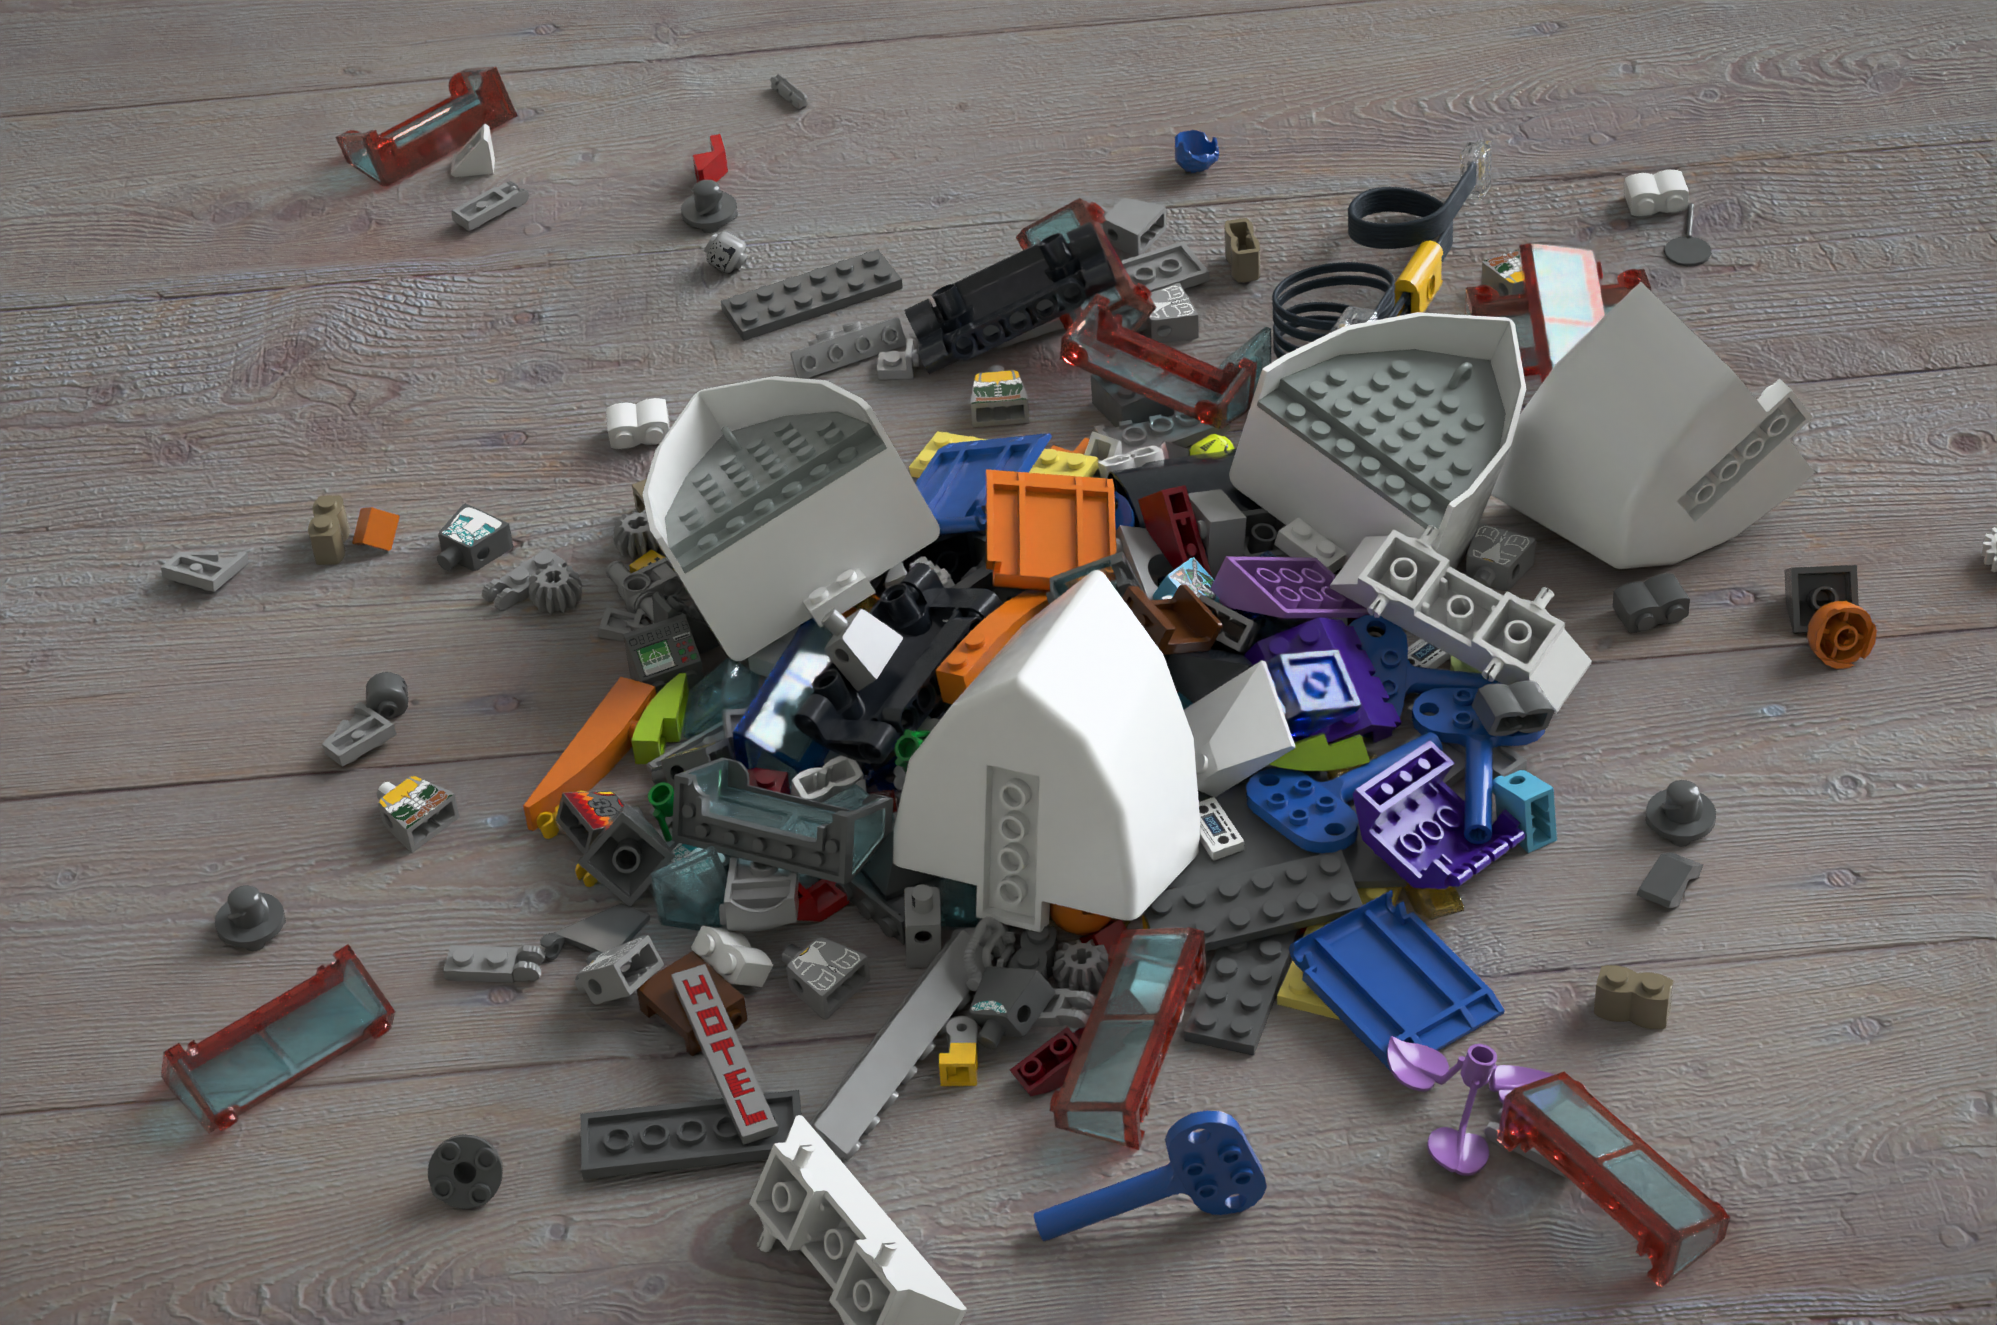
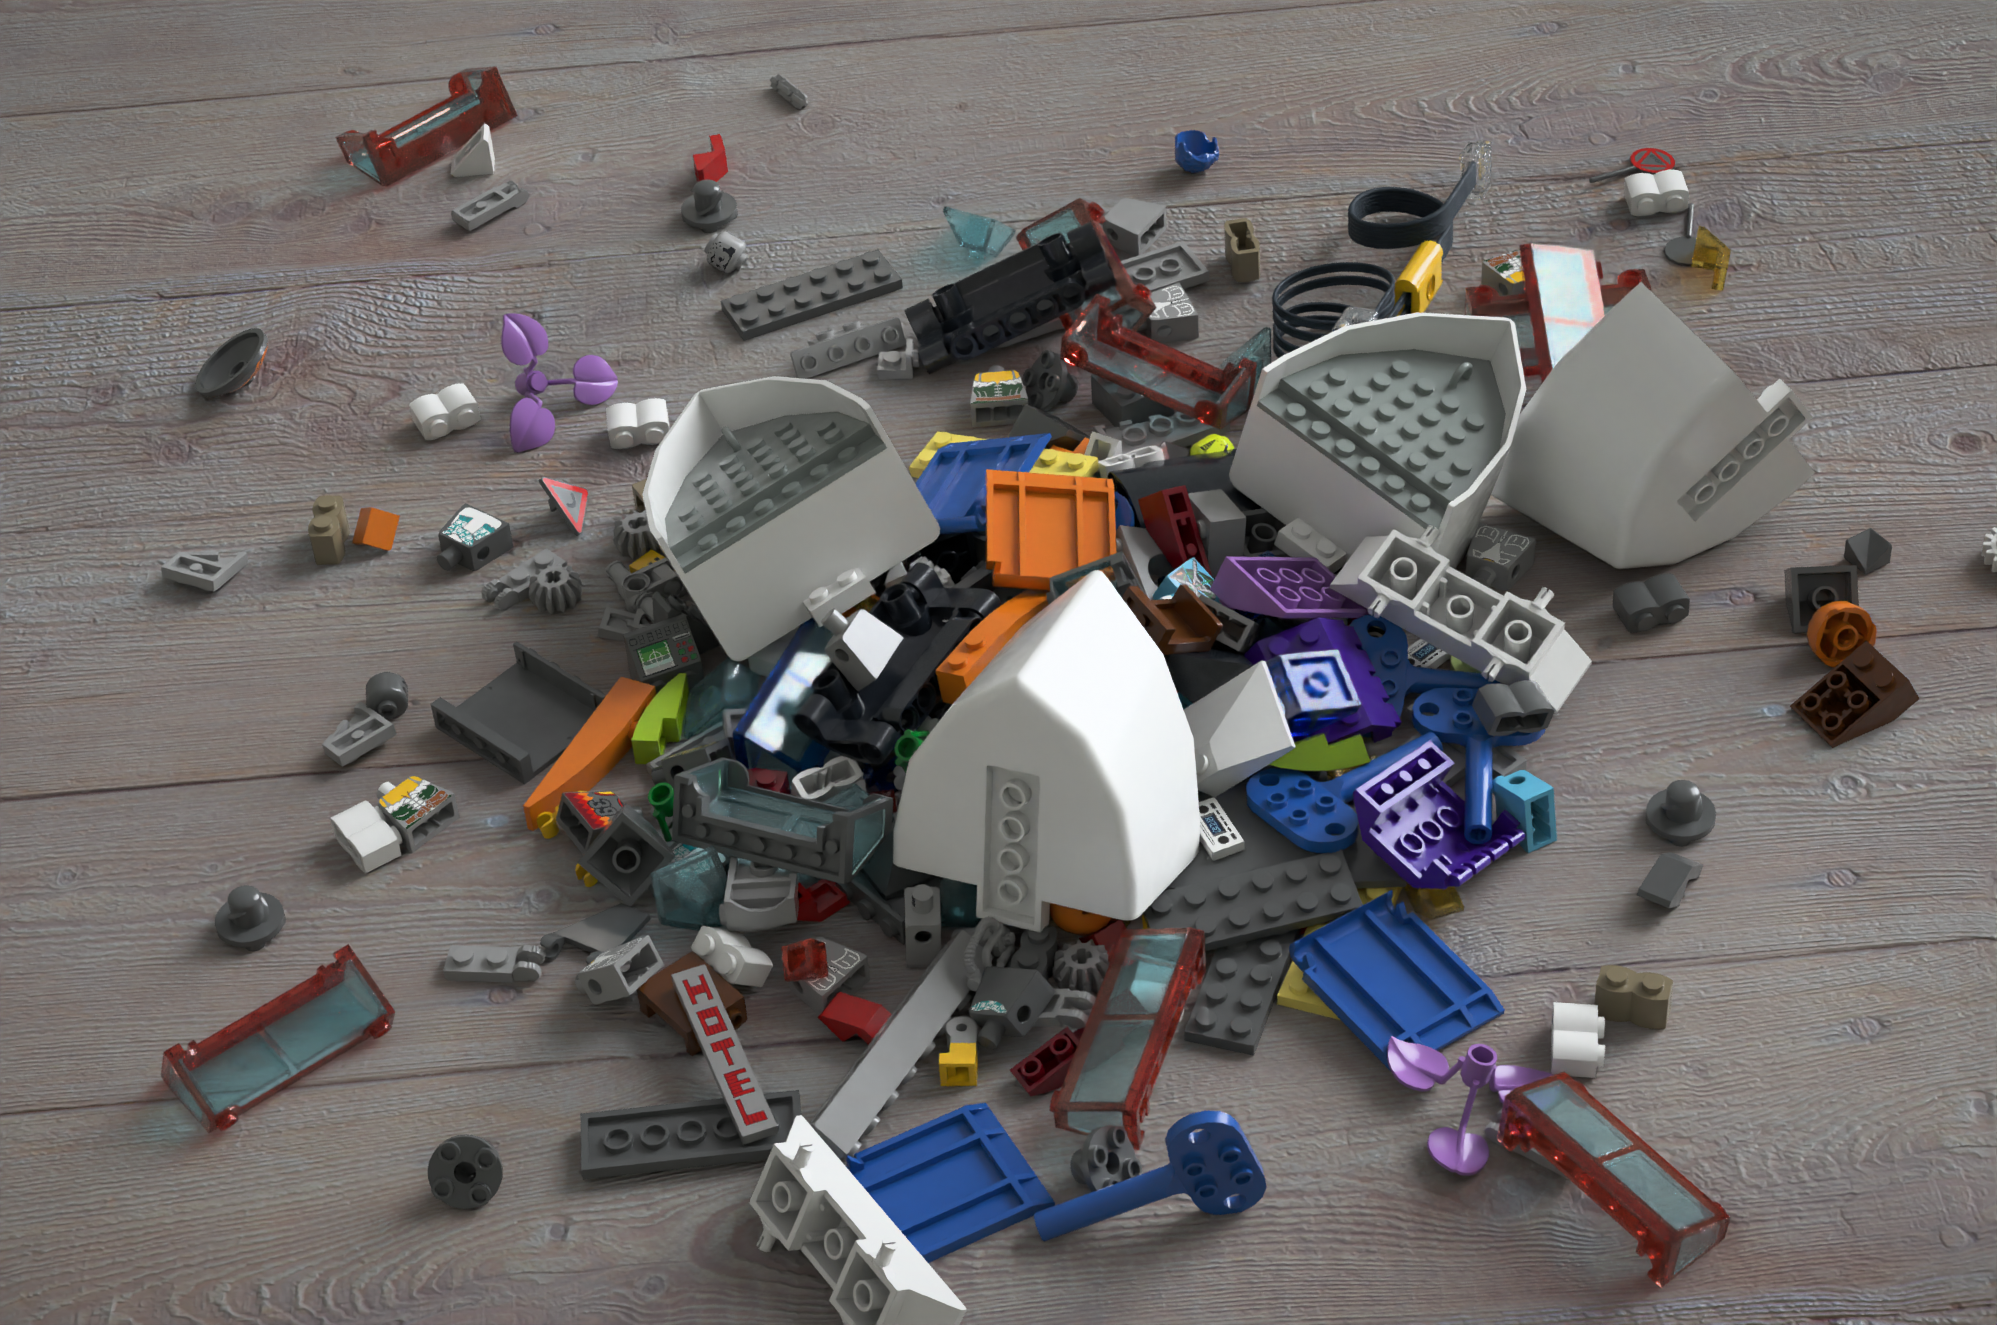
(233, 364): none -> dark grey dish
(366, 836): none -> white brick
(445, 411): none -> white brick
(521, 716): none -> dark grey panel
(529, 423): none -> medium lavender plant
(568, 500): none -> piece
(804, 960): none -> clear red slope
(853, 1015): none -> red slope
(951, 1181): none -> blue piece
(978, 233): none -> clear light blue slope
(1035, 421): none -> dark grey slope
(1049, 382): none -> dark grey plate
(1105, 1158): none -> dark grey plate
(1575, 1039): none -> white brick
(1645, 161): none -> piece
(1711, 255): none -> clear yellow slope
(1856, 697): none -> reddish brown slope
(1868, 551): none -> dark grey slope

